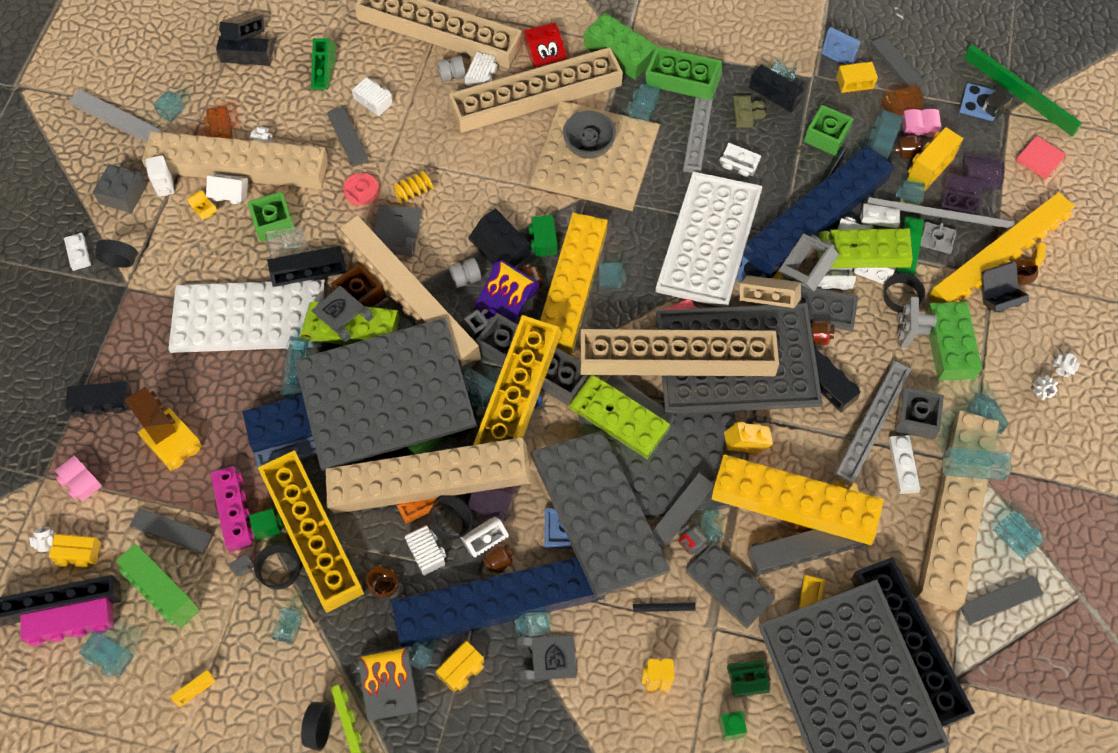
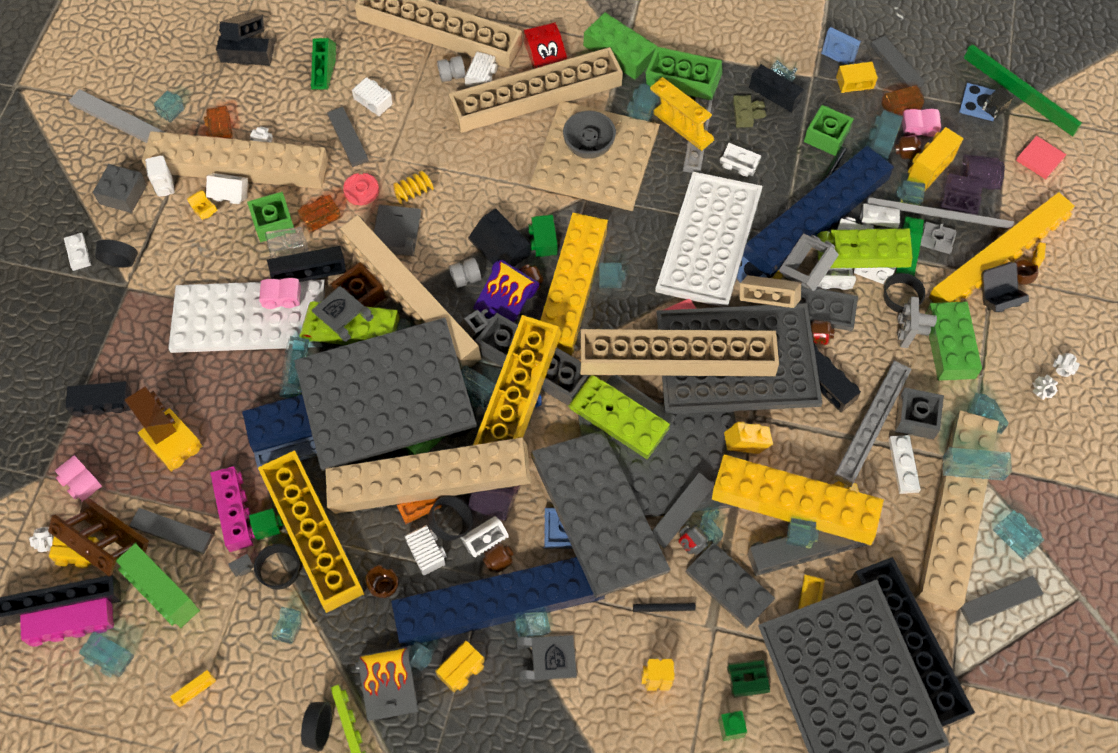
(101, 521): none -> reddish brown fence
(280, 293): none -> bright pink brick
(319, 213): none -> clear orange brick
(682, 114): none -> yellow fence
(802, 533): none -> clear light blue brick

